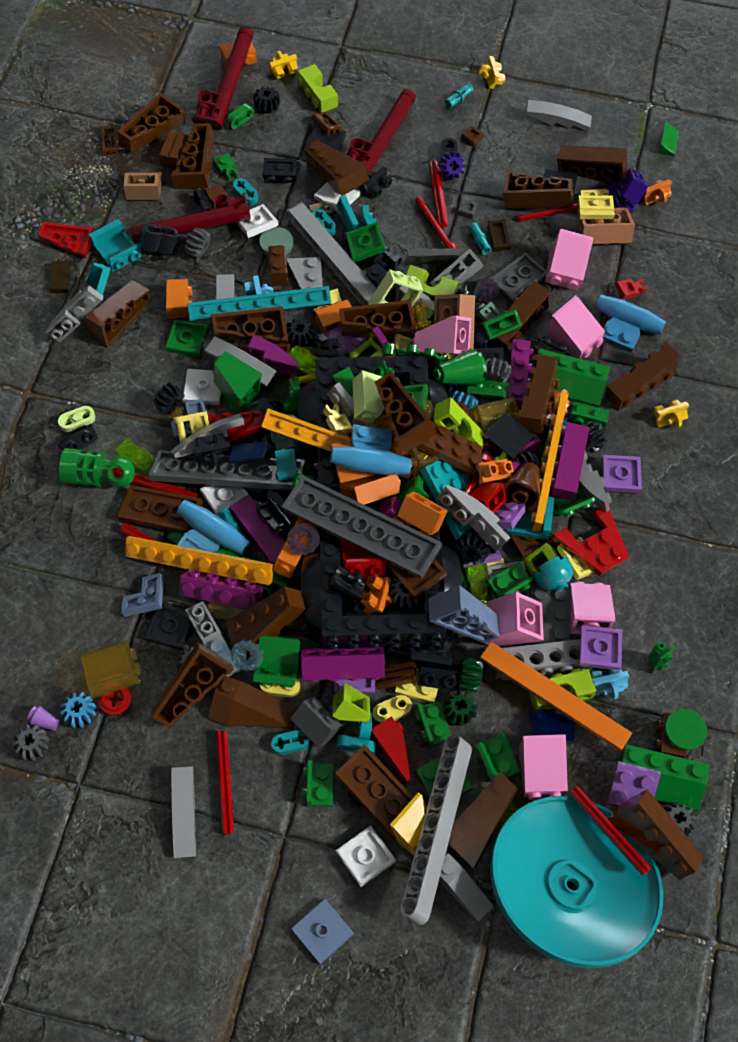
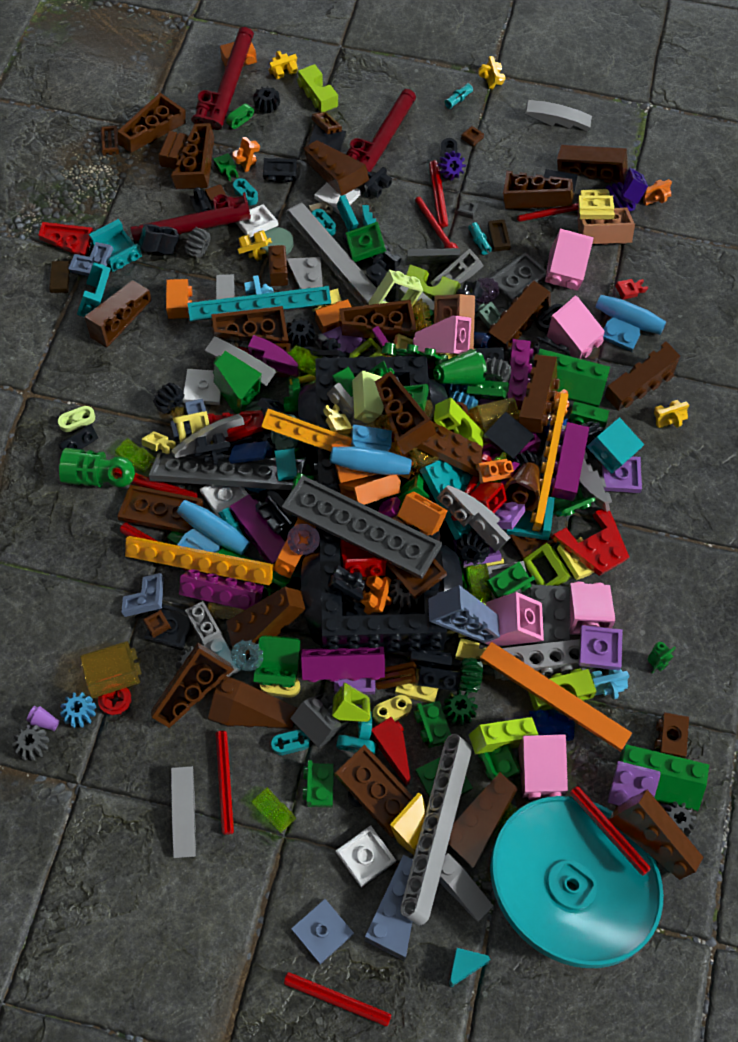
(73, 313): light grey slope -> none
(83, 264): none -> sand blue plate
(142, 185): medium nougat slope -> none
(156, 623): none -> reddish brown tile
(158, 441): none -> light yellow plate
(187, 338): green tile -> none
(245, 154): none -> orange hips
(261, 241): none -> yellow hips
(273, 810): none -> clear neon green slope
(337, 999): none -> red axle
(389, 927): none -> sand blue wedge
(465, 964): none -> teal slope
(469, 649): none -> light yellow plate
(493, 735): none -> lime arch
(501, 324): green slope -> none
(545, 318): none -> black plate
(554, 574): teal cylinder -> none
(615, 445): none -> teal panel
(668, 140): green slope -> none
(685, 729): green tile -> none

